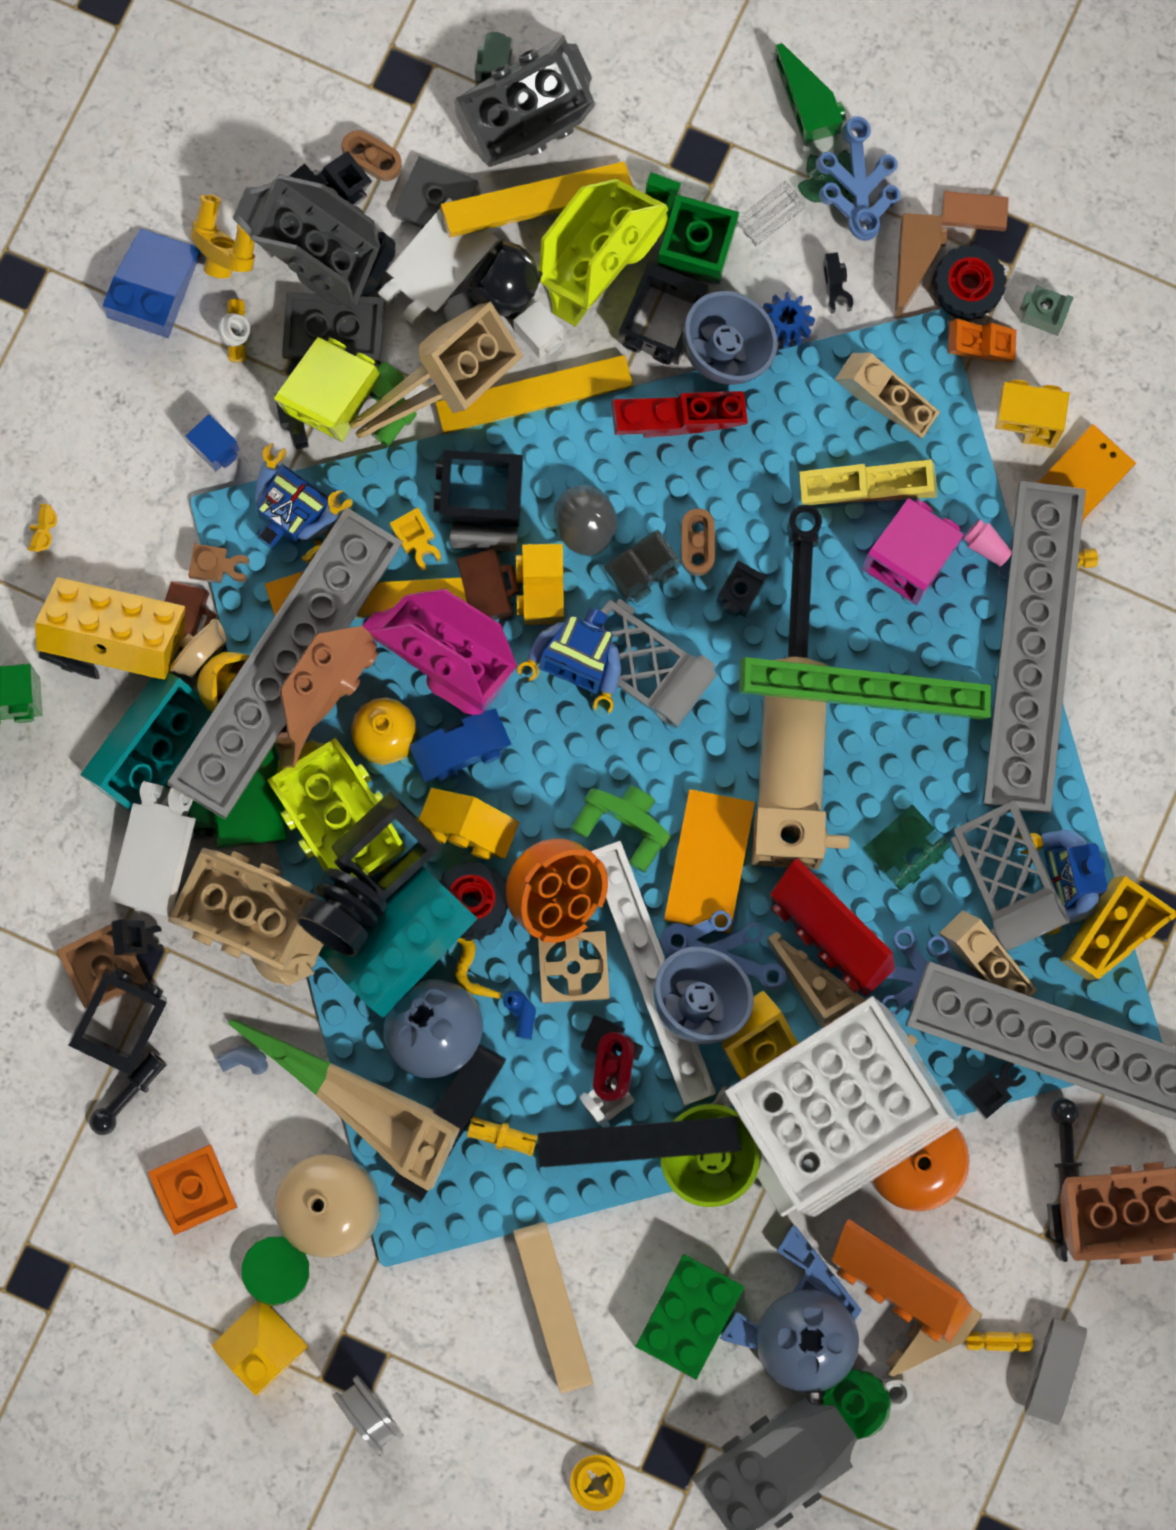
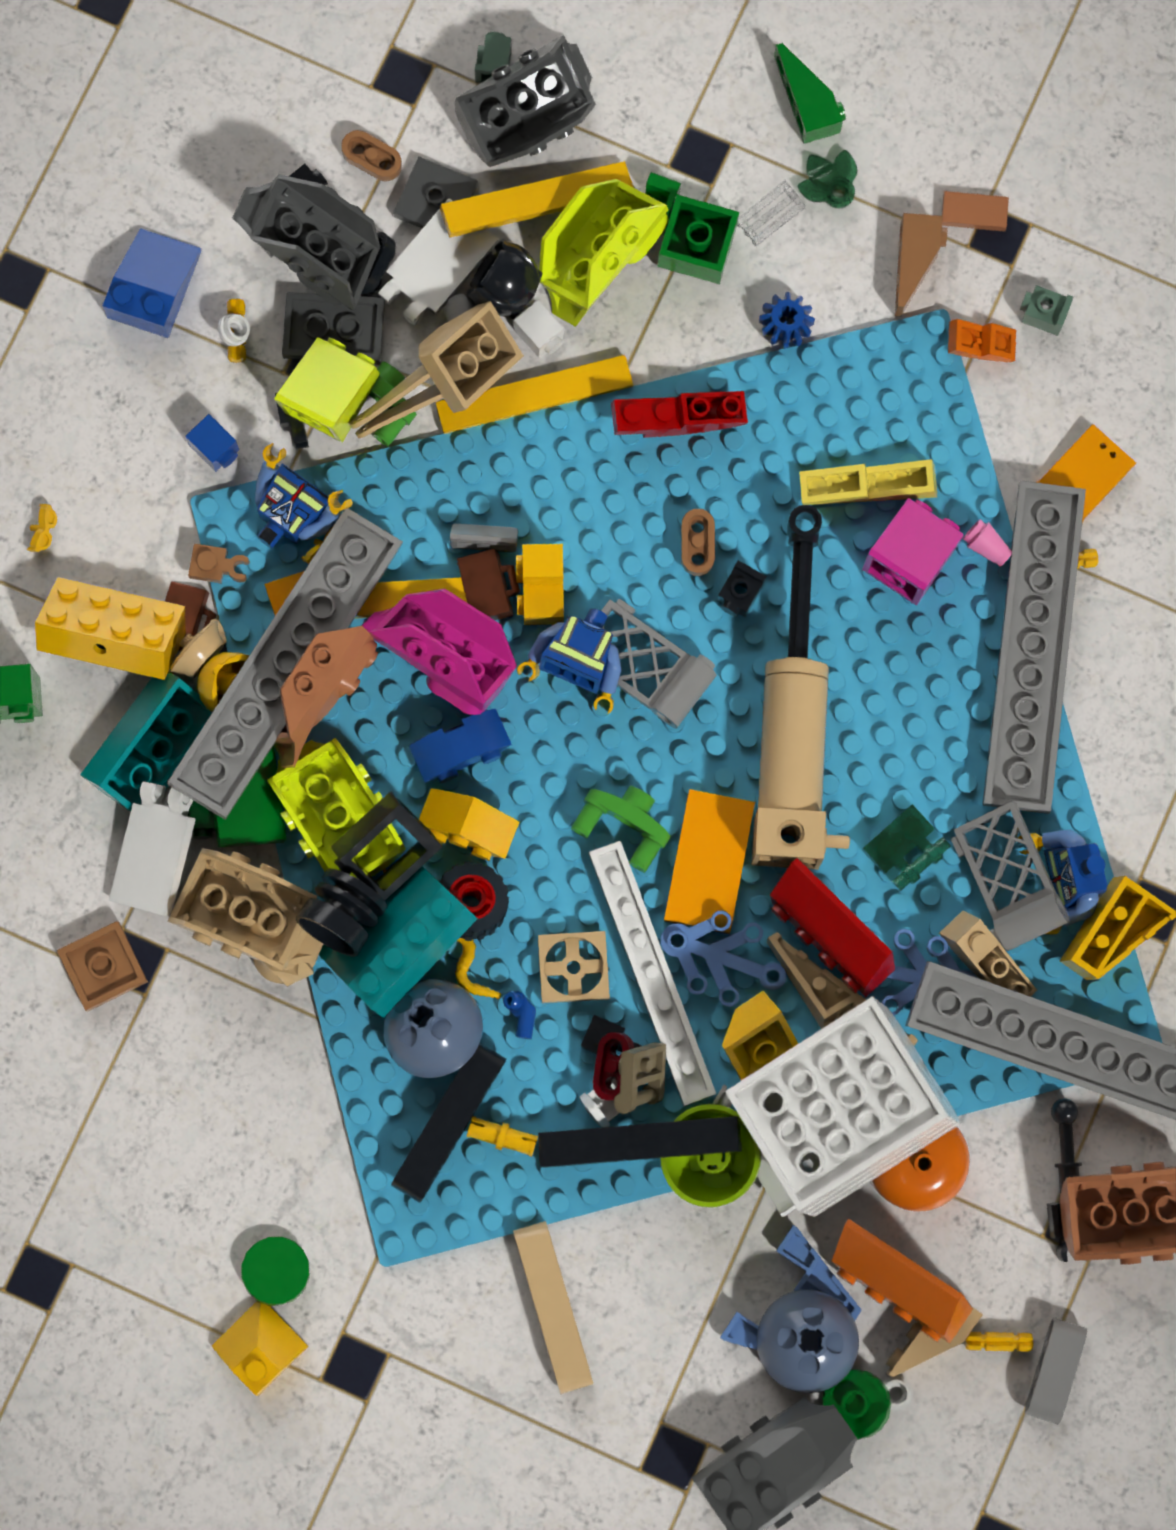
(71, 665): black piece -> none
(103, 1051): black window -> none
(104, 1119): black pin -> none
(133, 938): black plate -> none
(192, 1190): orange plate -> none
(221, 251): yellow connector -> none
(245, 1056): sand blue arm -> none
(347, 178): black brick -> none
(348, 1210): tan cylinder -> none
(368, 1415): light grey wheel -> none
(383, 731): yellow cylinder -> none
(395, 1126): tan plate -> none
(415, 534): yellow plate -> none
(473, 516): black window -> none
(555, 889): orange cylinder -> none
(585, 519): dark grey piece -> none
(594, 1499): yellow gear -> none
(637, 1068): none -> dark tan plate
(643, 566): clear smoke brick -> none
(672, 284): black window -> none
(689, 1316): green brick -> none
(703, 981): sand blue piece -> none
(729, 338): sand blue piece -> none
(835, 274): black plate -> none
(857, 183): medium blue plant -> none
(864, 688): bright green plate -> none
(886, 393): tan slope -> none
(972, 263): black wheel -> none
(990, 1092): black plate -> none
(1033, 411): yellow brick -> none

